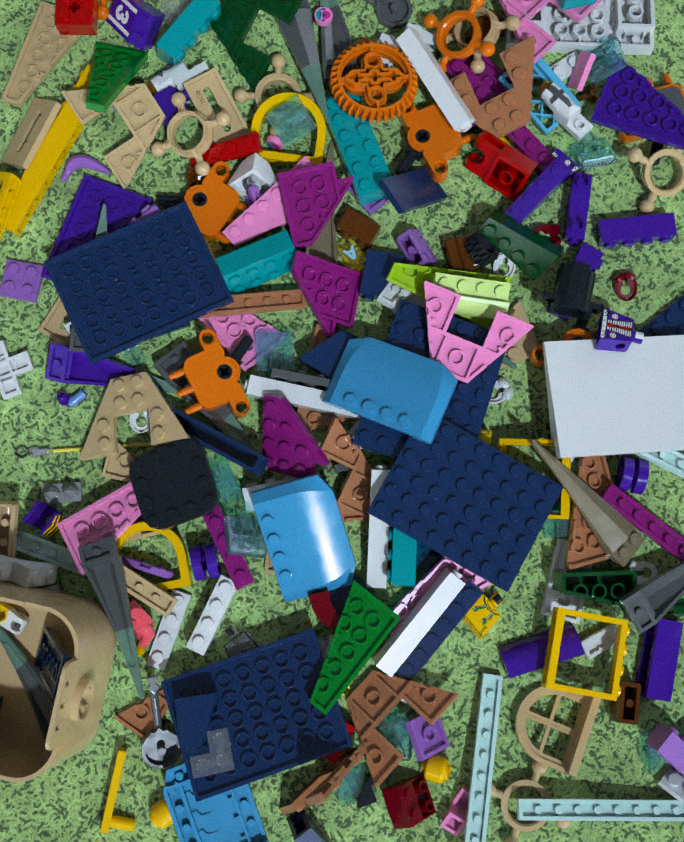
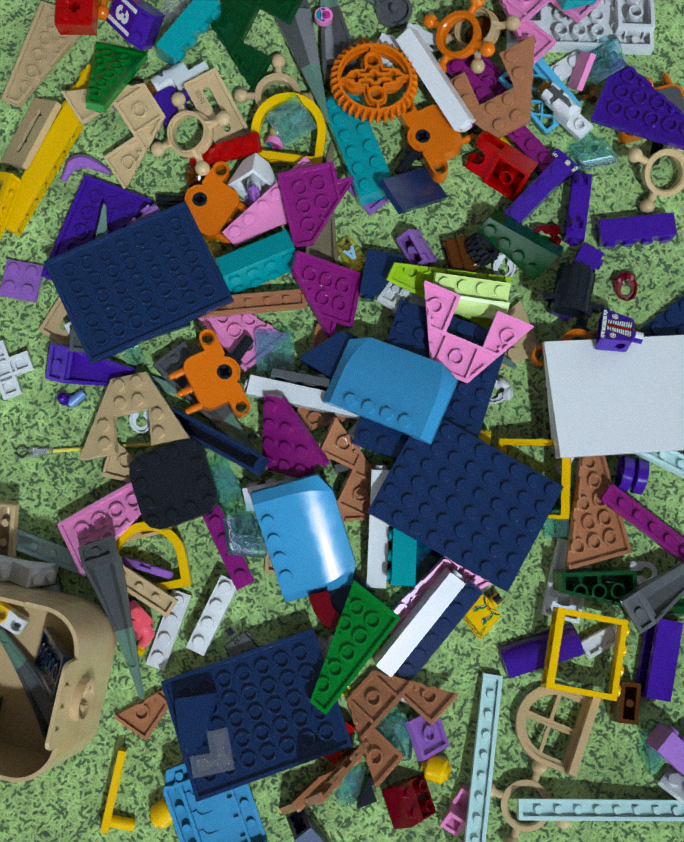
(38, 515): dark purple piece -> none
(62, 492): light grey tile -> none
(160, 745): piece -> none
(205, 561): dark purple wheel -> none
(358, 228): reddish brown brick -> none
(609, 526): dark tan plate -> none

